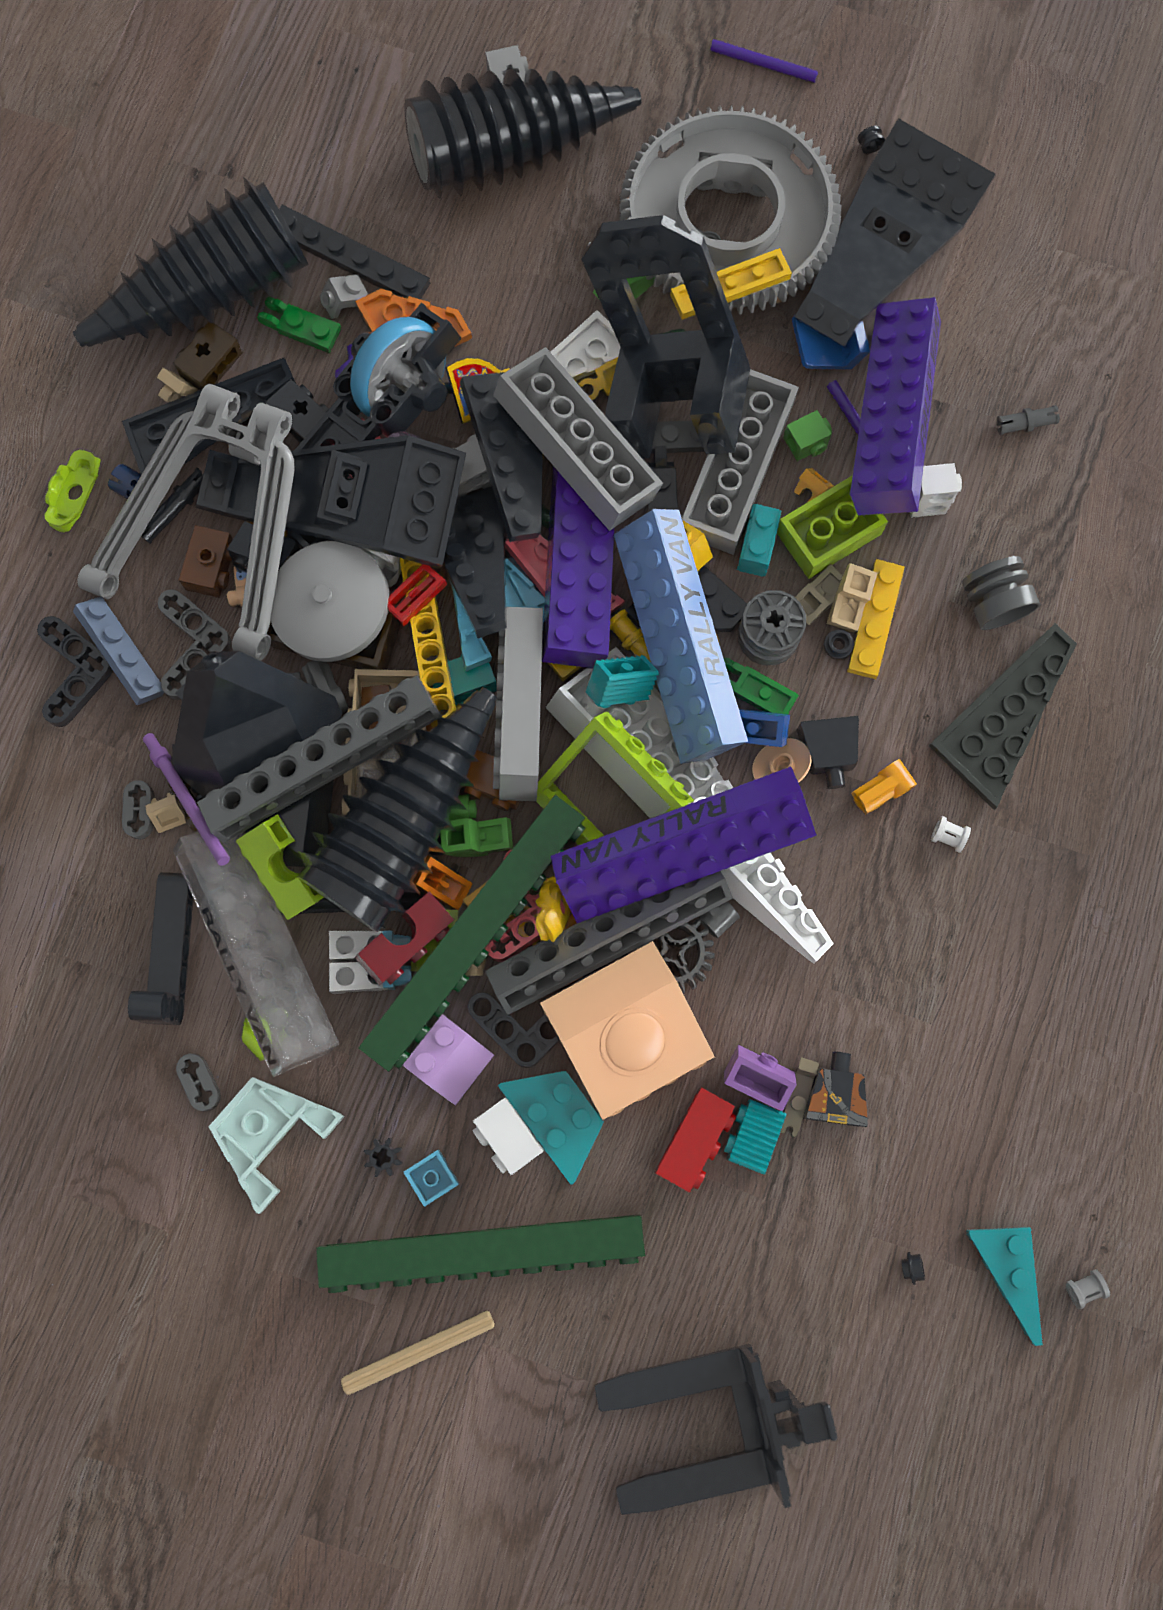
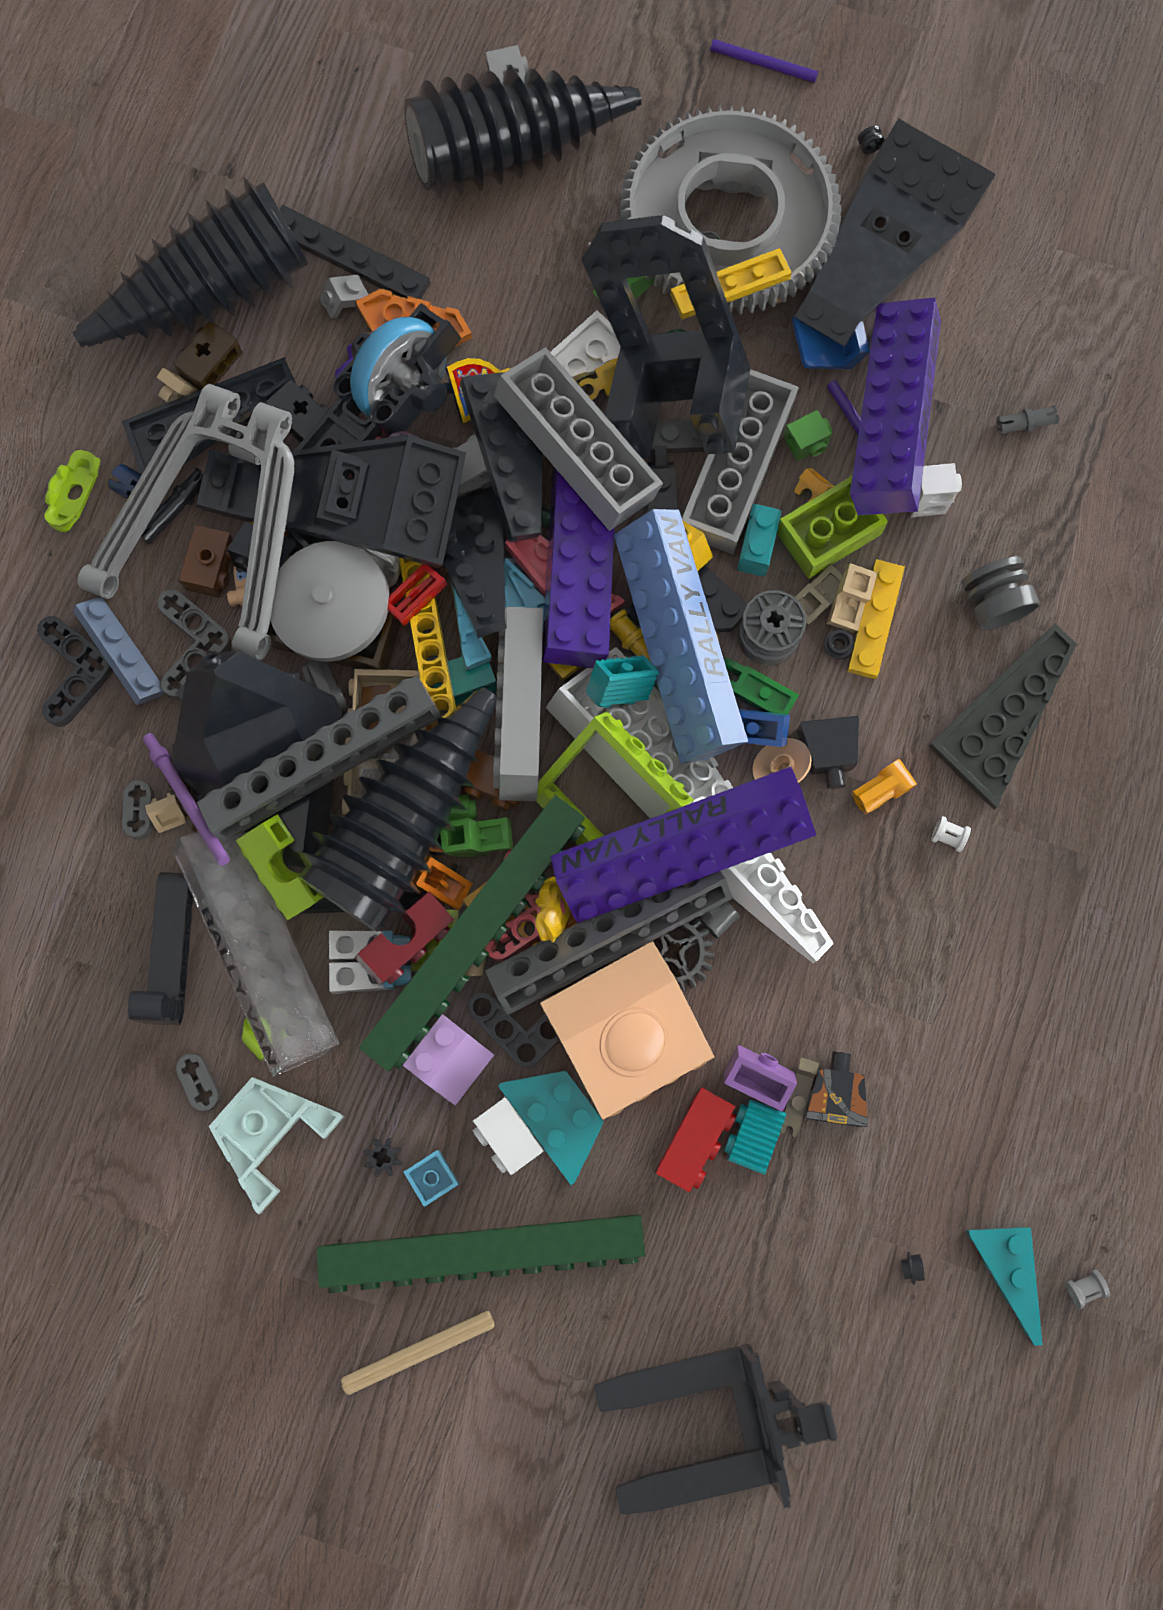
(301, 325): green hinge -> none

